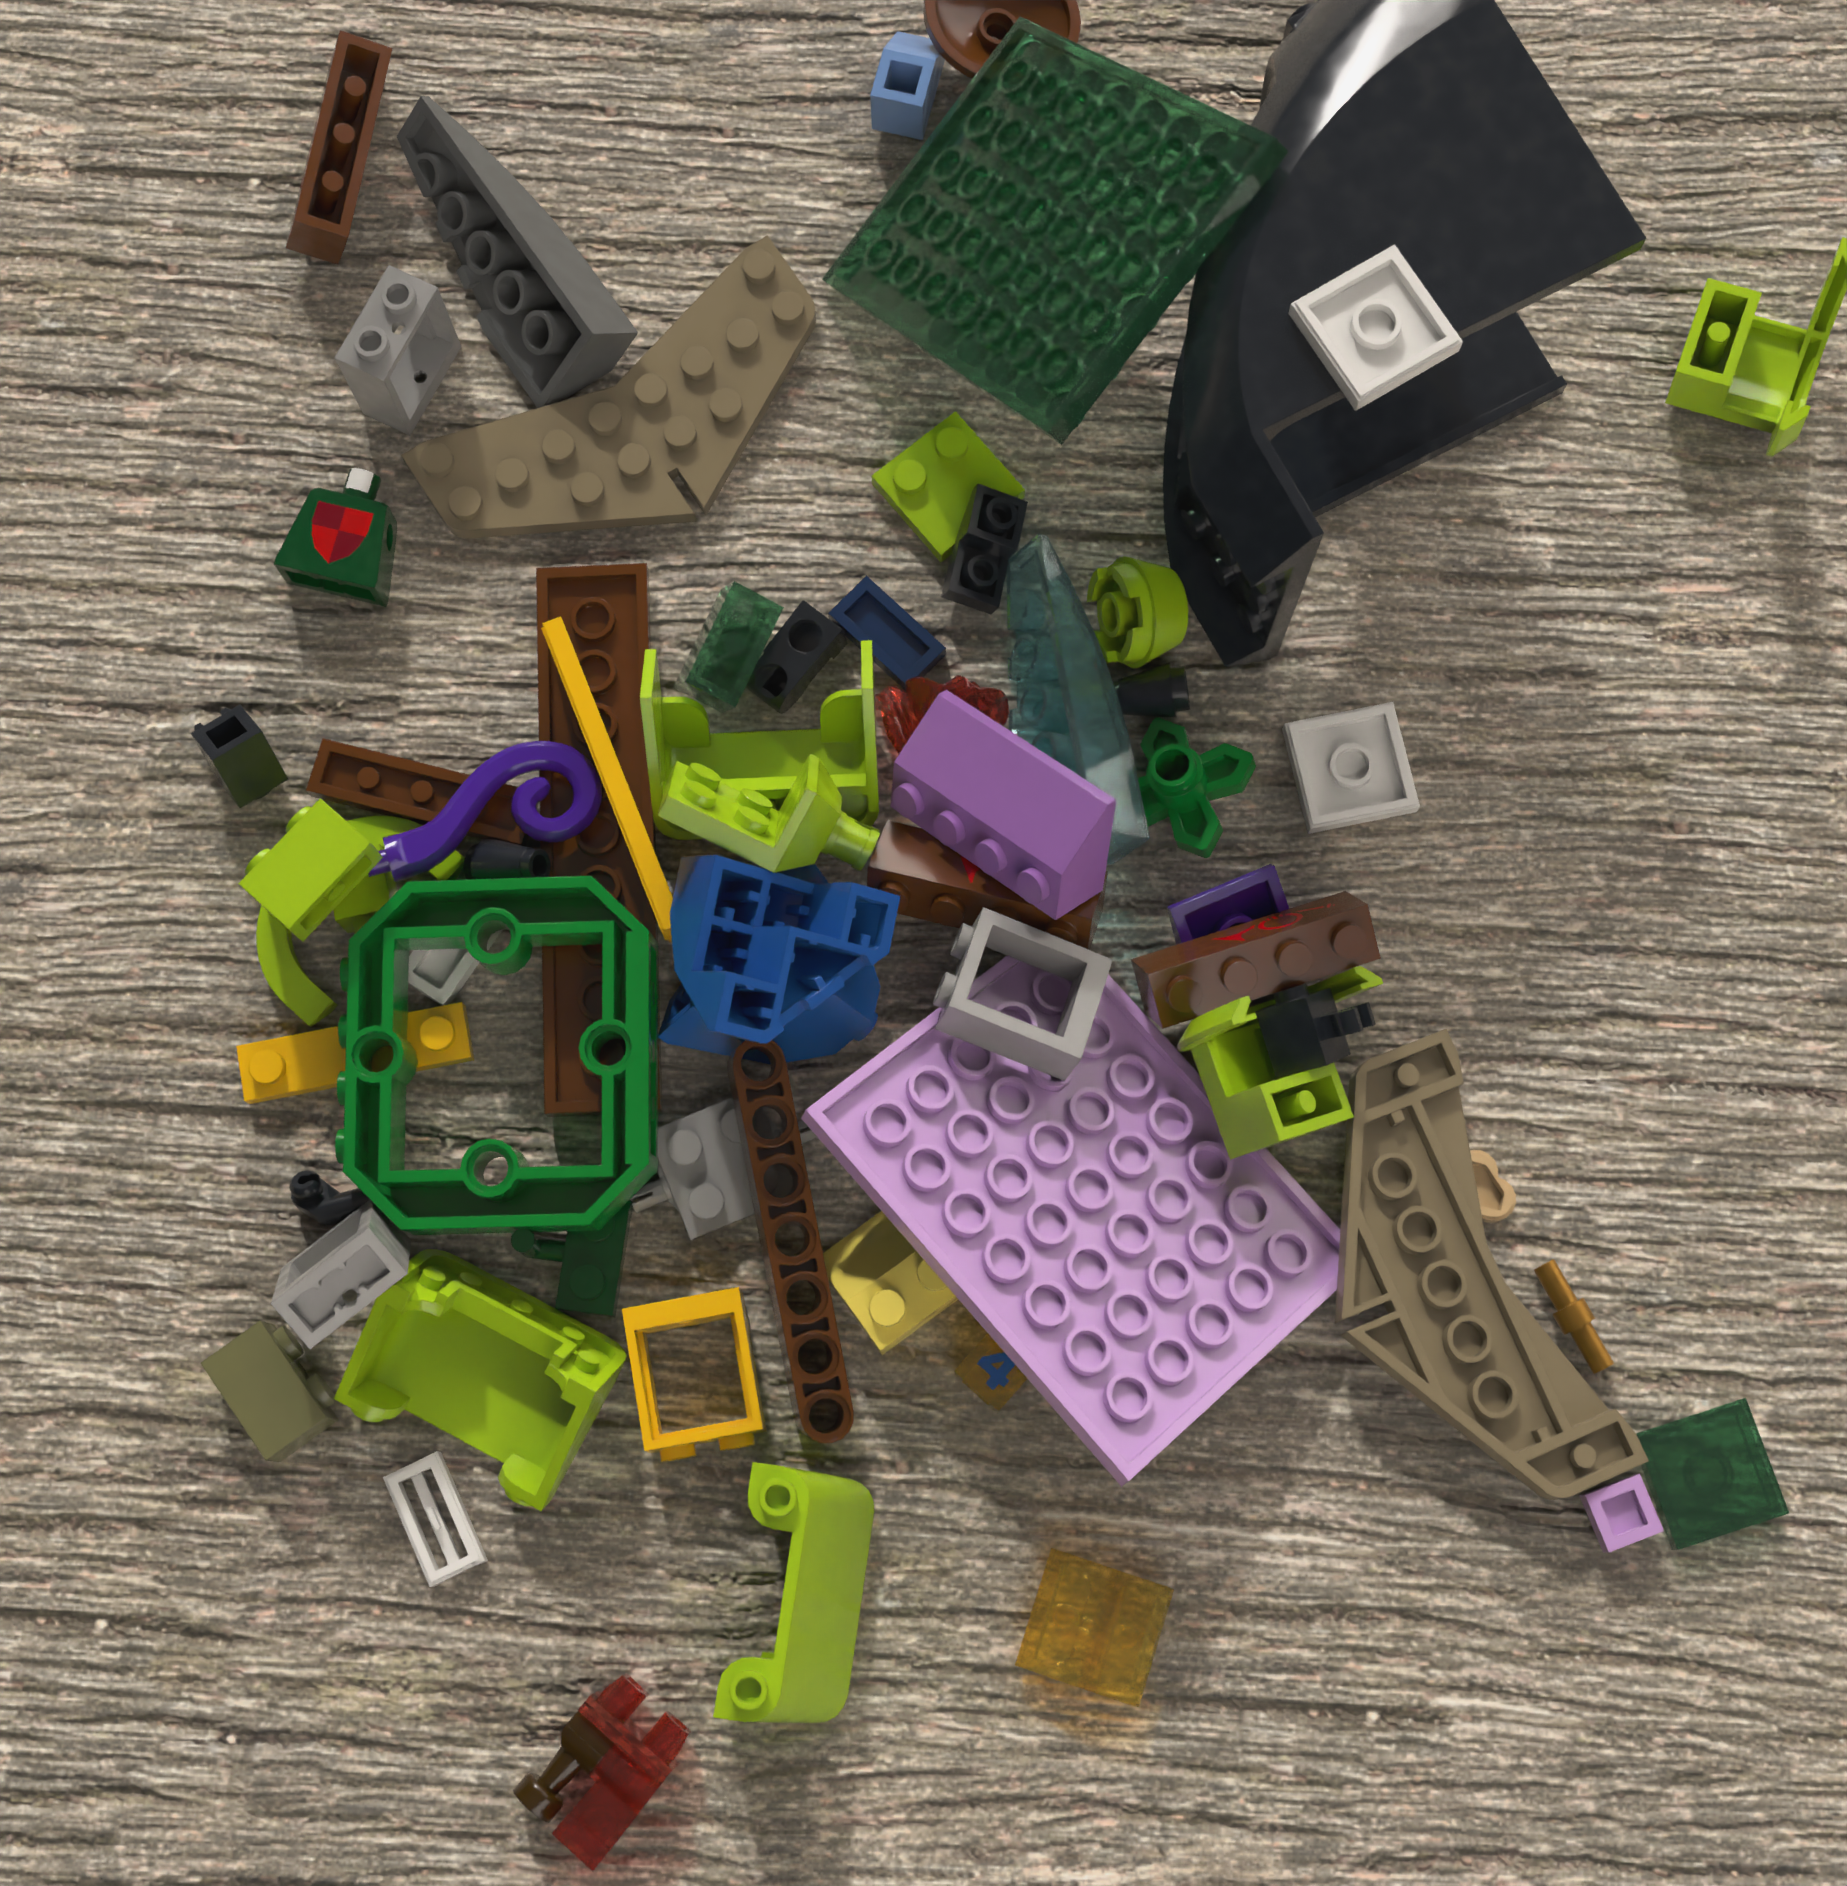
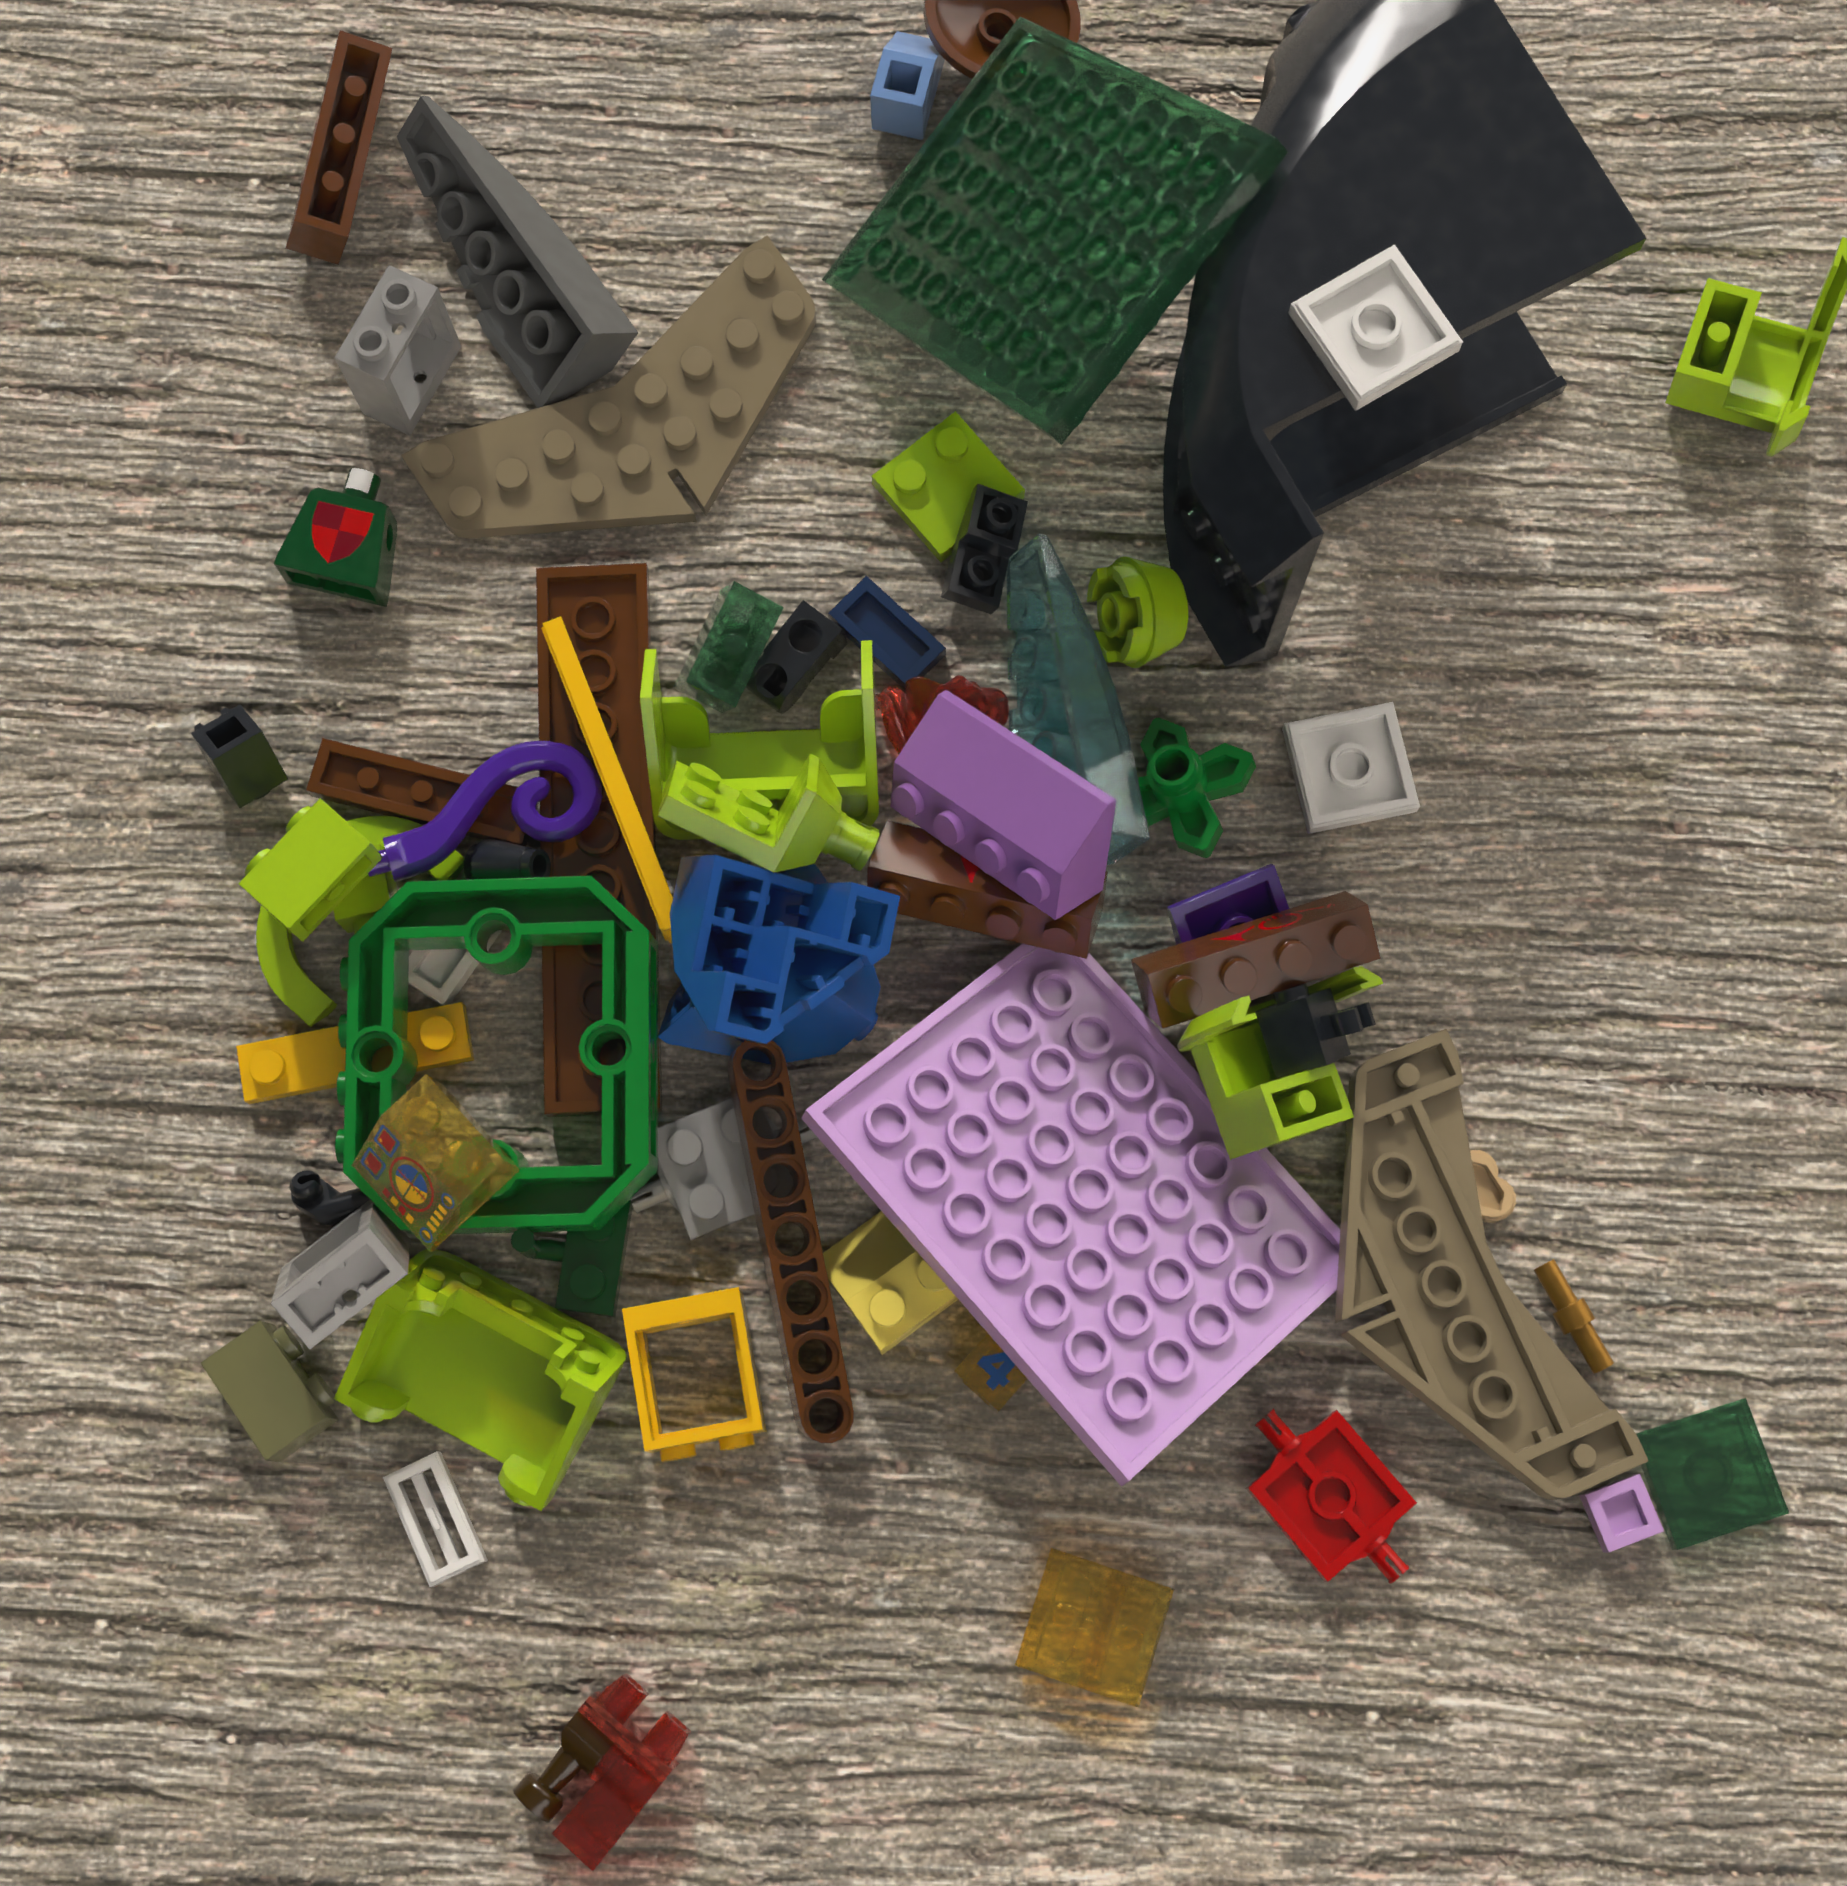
(432, 1162): none -> clear yellow slope
(820, 1600): lime windscreen -> none
(1006, 1035): light grey window -> none
(1154, 692): black cone -> none
(1331, 1496): none -> red plate

